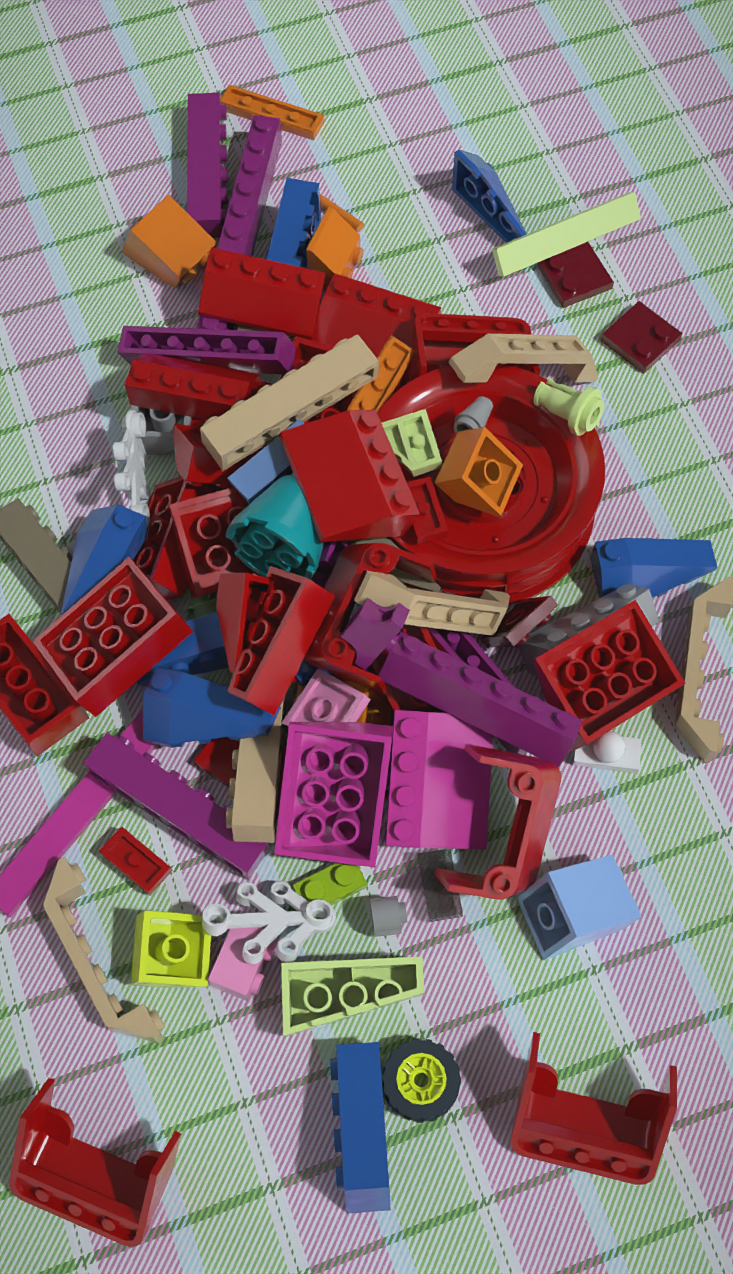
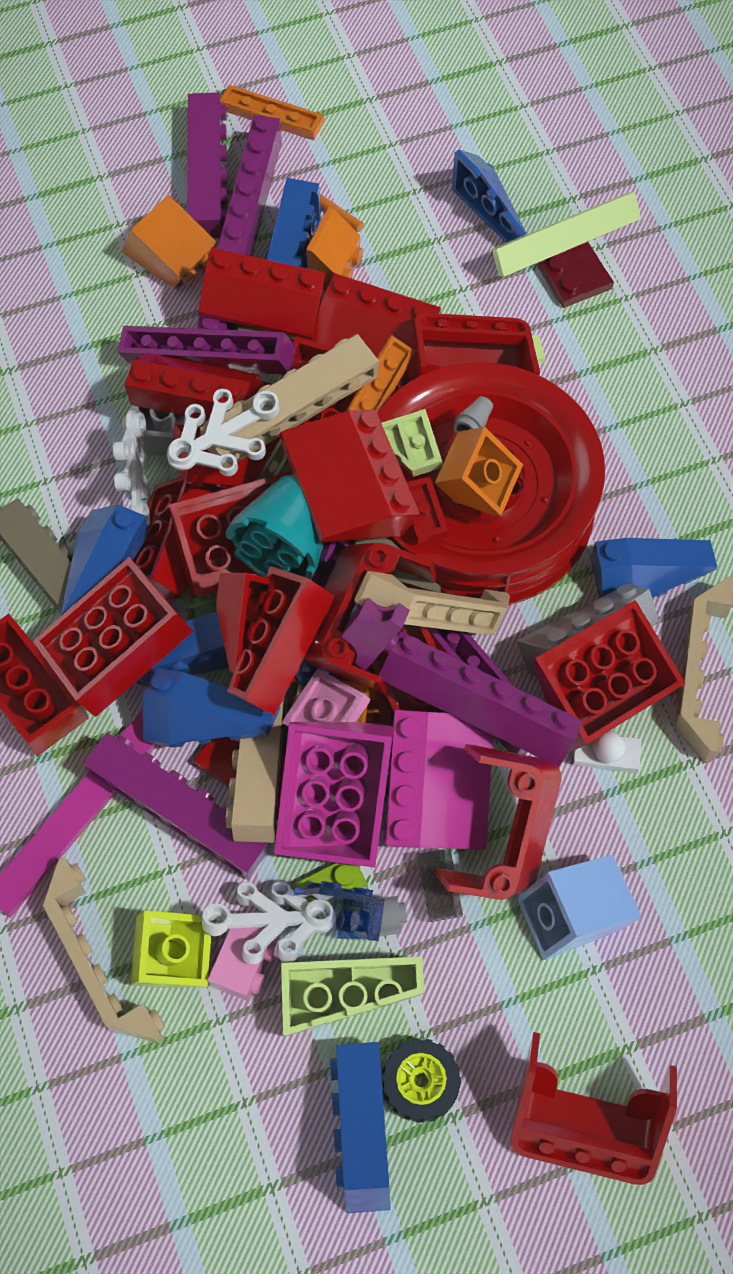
(84, 1181): red windscreen -> none
(135, 861): red plate -> none
(220, 434): none -> white plant
(262, 469): medium blue tile -> none
(360, 912): none -> clear blue bracket
(480, 358): tan slope -> none
(520, 621): dark red plate -> none
(577, 407): yellowish green piece -> none
(641, 337): dark red plate -> none

